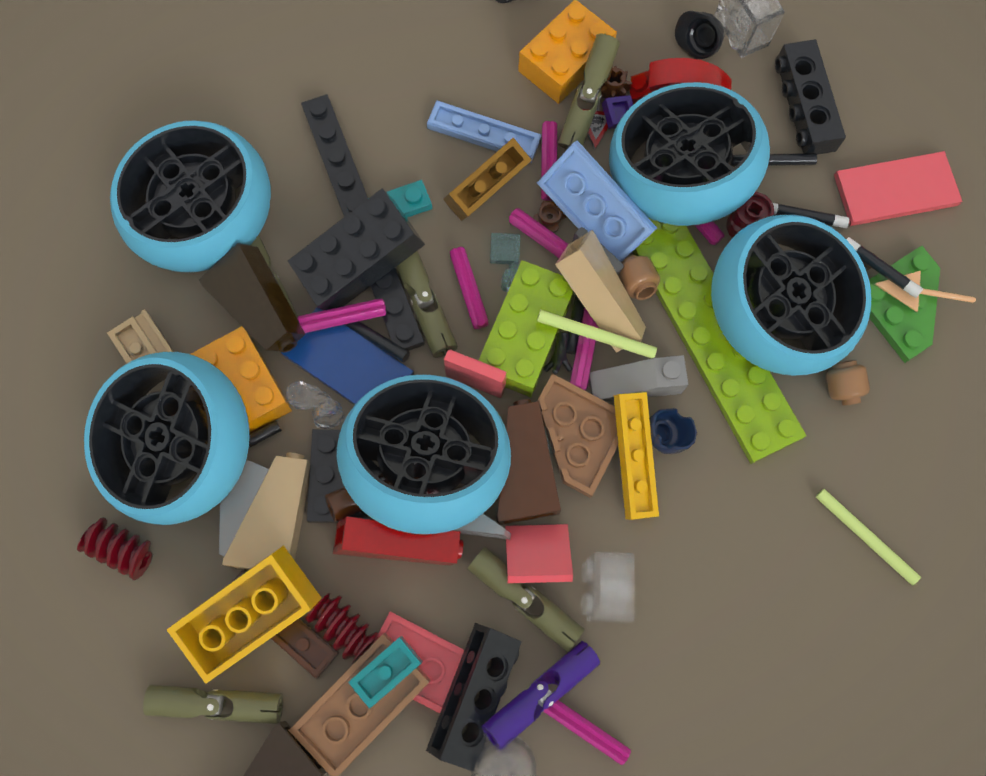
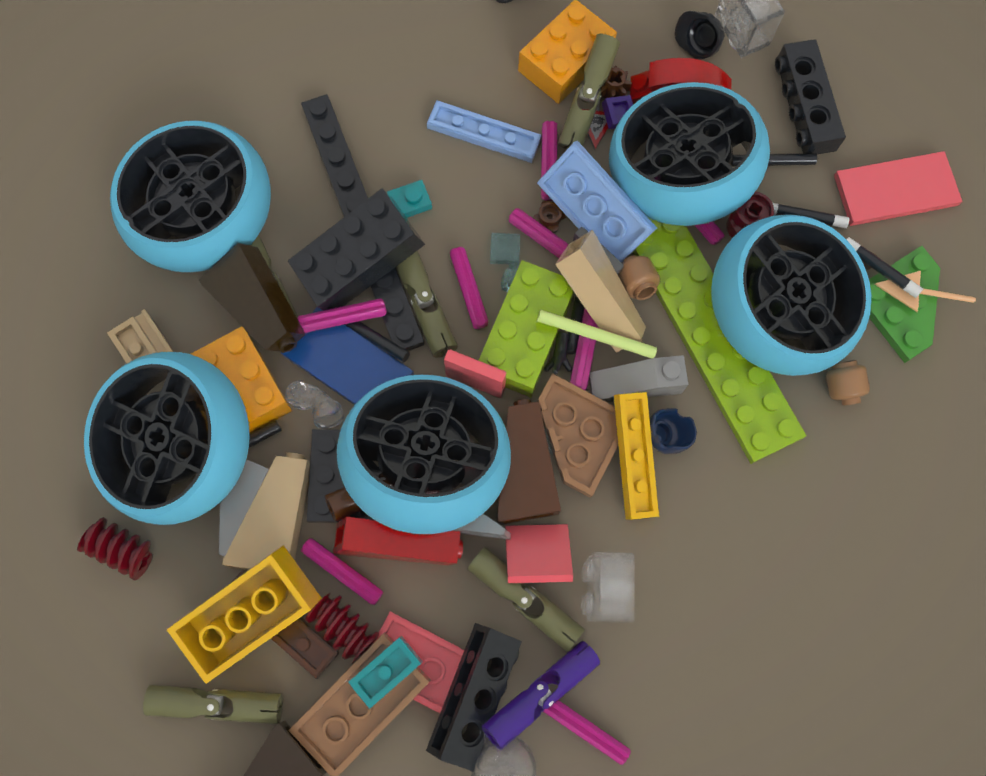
(341, 571): none -> dark pink axle
(487, 179): pearl gold brick -> none
(868, 537): yellowish green bar -> none

